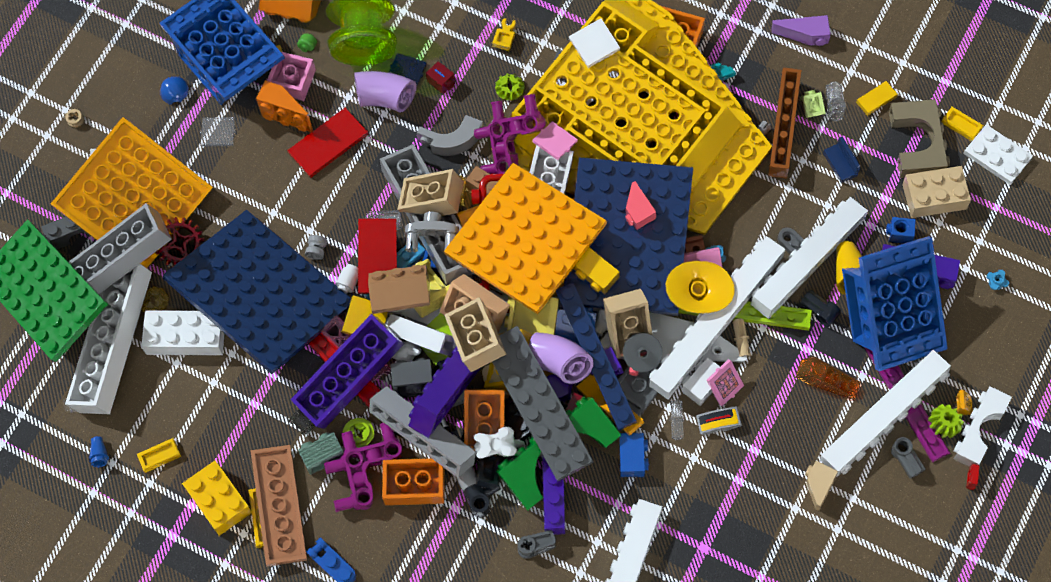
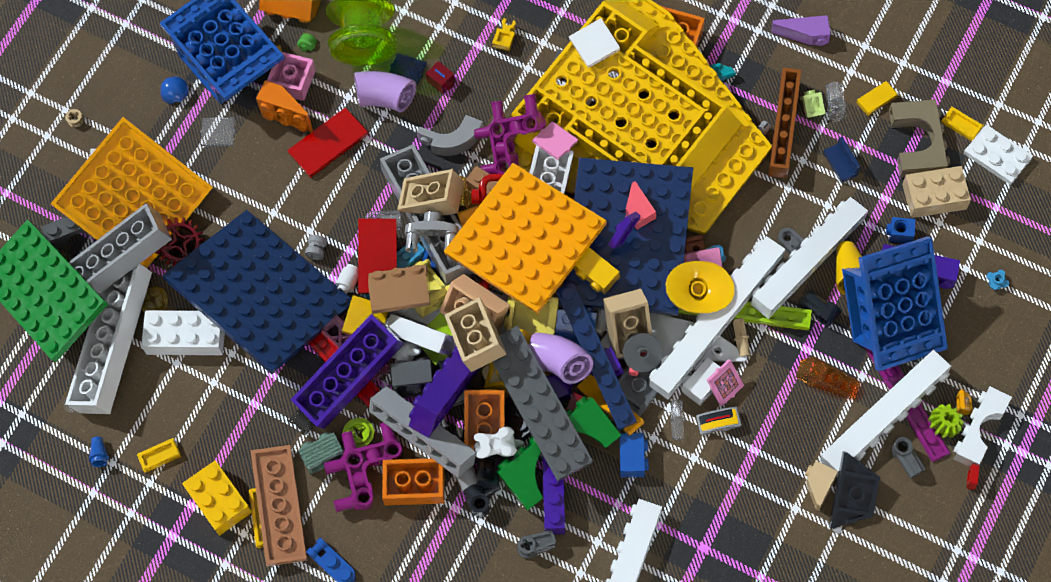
(504, 92): lime gear -> none
(623, 229): none -> dark purple plate
(854, 492): none -> black wing

